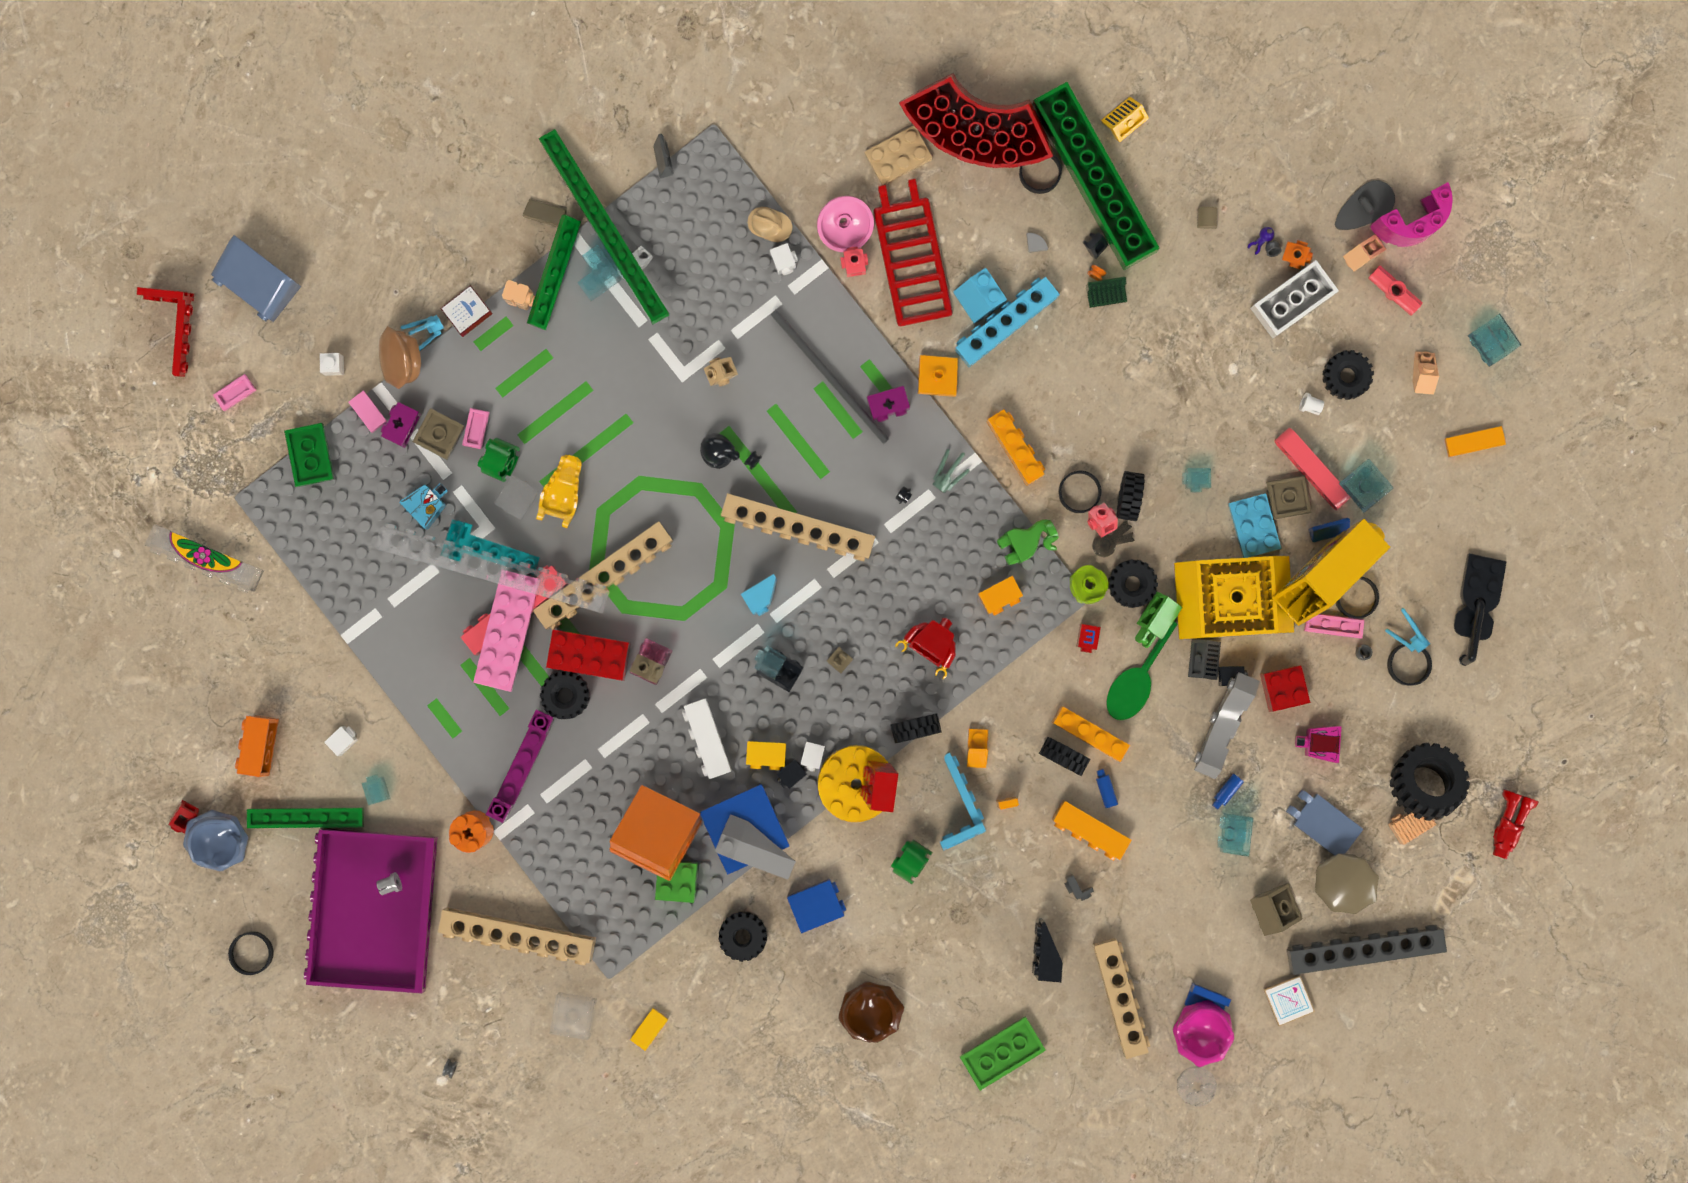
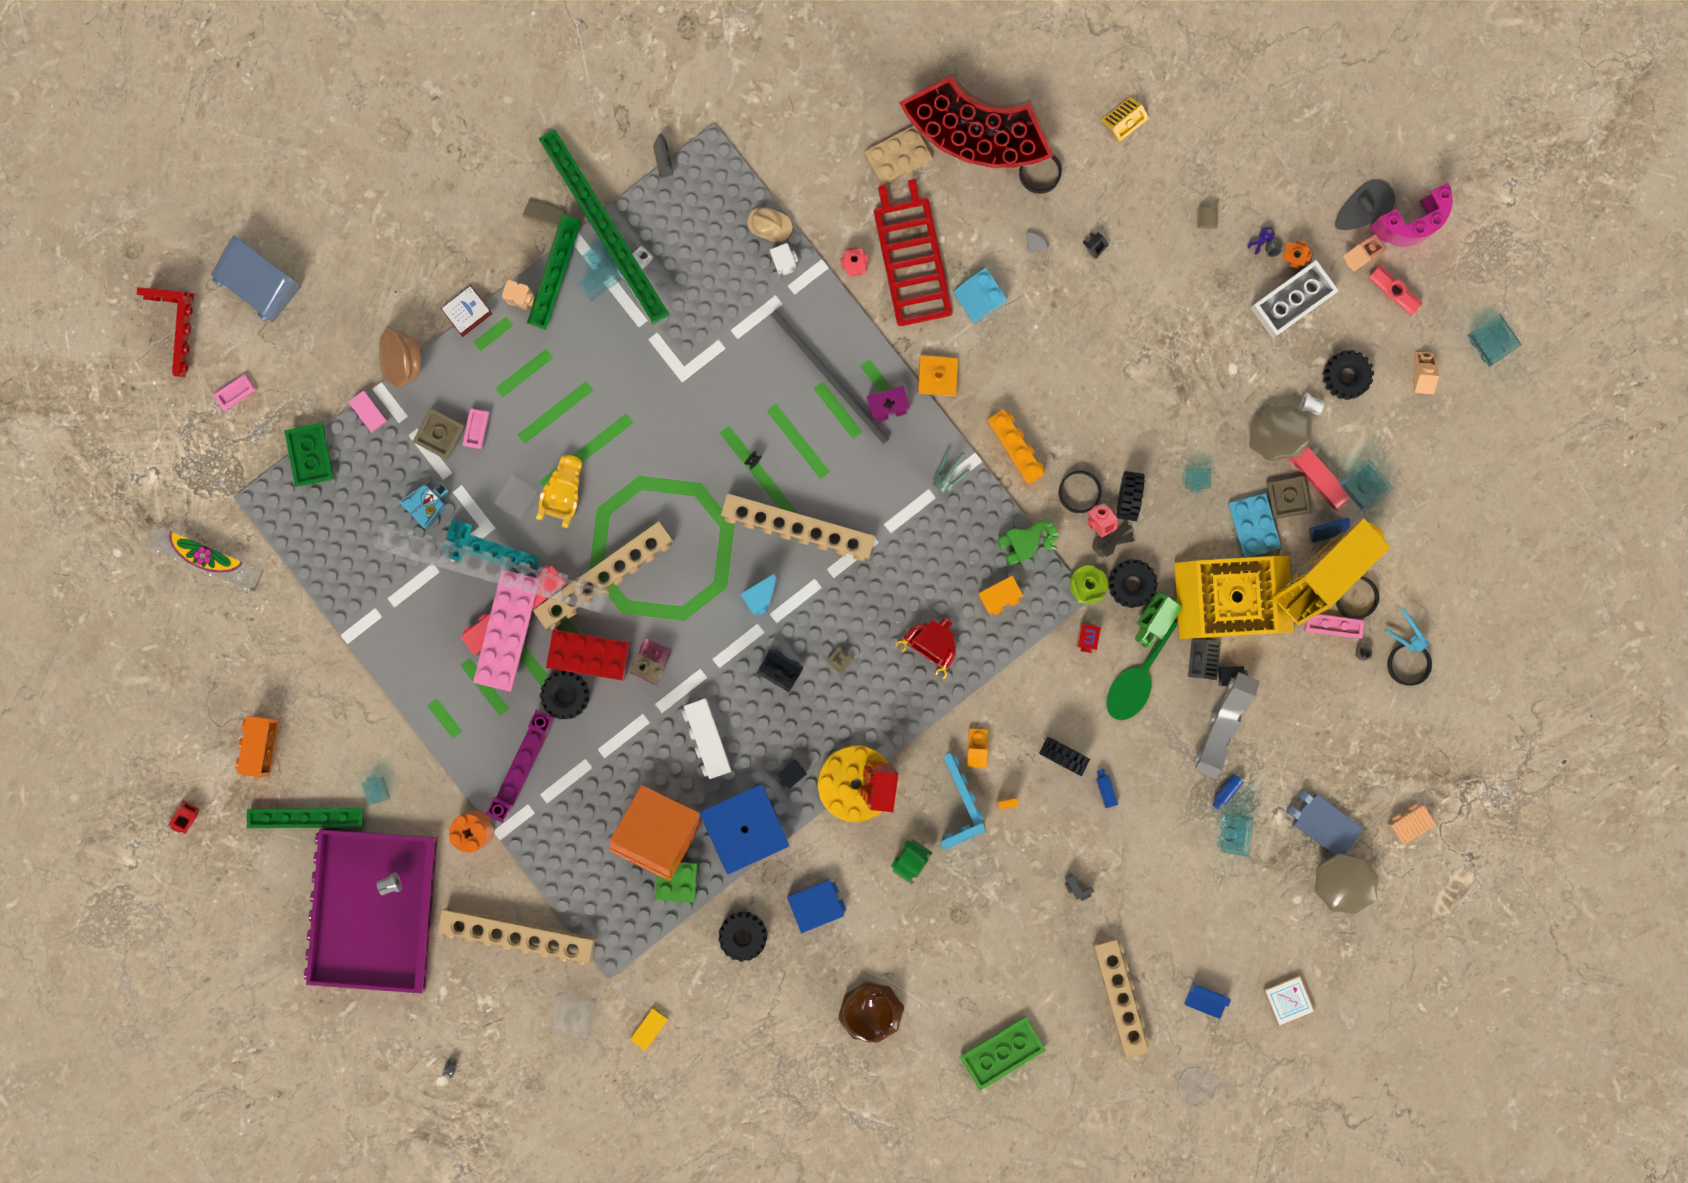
(215, 840): sand blue piece -> none
(231, 956): black tyre -> none
(331, 364): white brick -> none
(341, 740): white brick -> none
(403, 414): magenta brick -> none
(432, 324): medium azure plant -> none
(499, 459): green brick -> none
(718, 451): black piece -> none
(720, 371): tan brick -> none
(750, 846): light grey wedge -> none
(766, 754): yellow brick -> none
(769, 662): clear light blue brick -> none
(812, 756): white brick -> none
(853, 231): bright pink dish -> none
(903, 495): black plate -> none
(916, 728): black tyre -> none
(1048, 295): medium azure brick -> none
(1048, 961): black slope -> none
(1090, 734): light orange brick -> none
(1092, 830): light orange brick -> none
(1095, 176): green brick -> none
(1096, 273): orange bush -> none
(1106, 292): clear green panel -> none
(1203, 1033): dark pink piece -> none
(1276, 909): dark tan slope -> none
(1280, 433): none -> dark tan piece
(1285, 688): red brick -> none
(1321, 743): torso -> none
(1435, 945): dark grey brick -> none
(1441, 762): black tyre -> none
(1475, 441): light orange tile -> none
(1481, 581): black plate -> none
(1508, 833): red piece -> none

